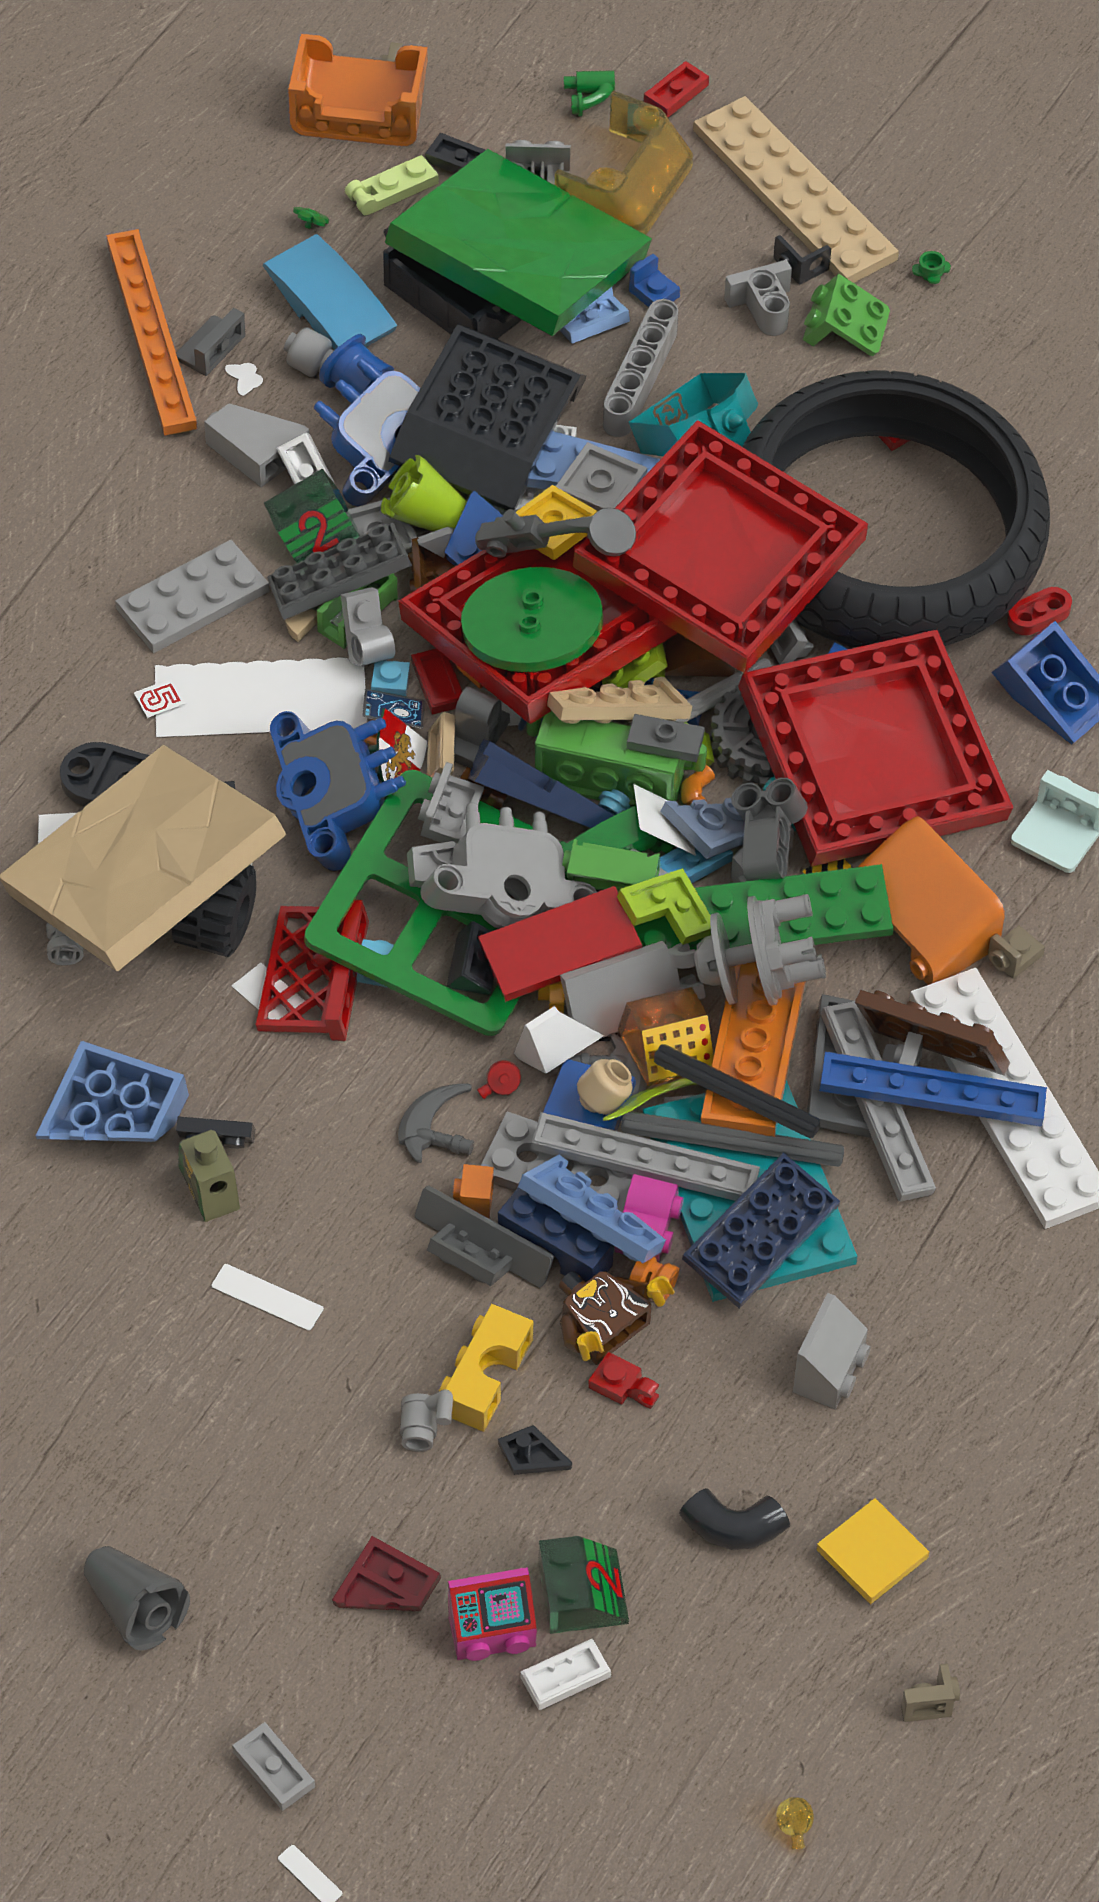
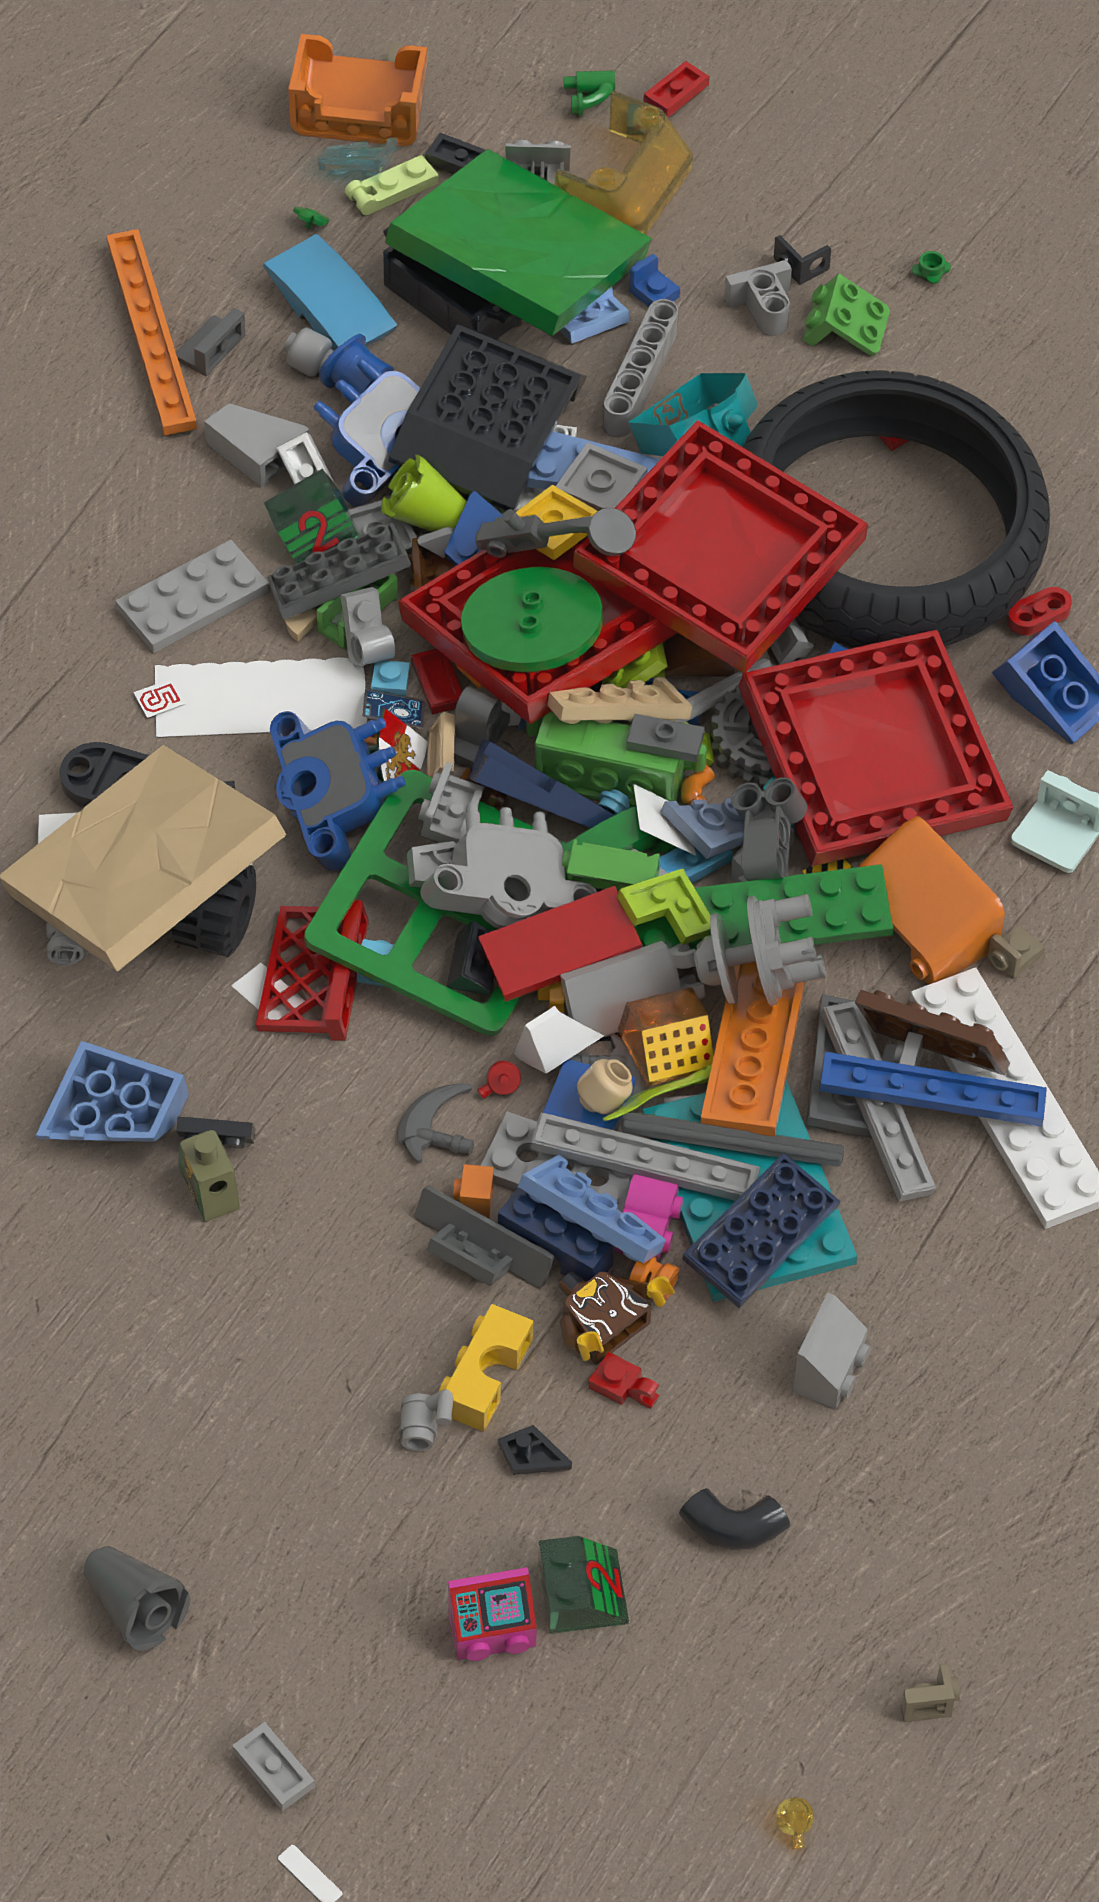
(246, 376): white sticker -> none
(267, 1297): white sticker -> none
(357, 157): none -> clear light blue wing
(386, 1580): dark red wing -> none
(565, 1674): white plate -> none
(737, 1091): black axle -> none
(795, 189): tan plate -> none
(872, 1551): yellow tile -> none

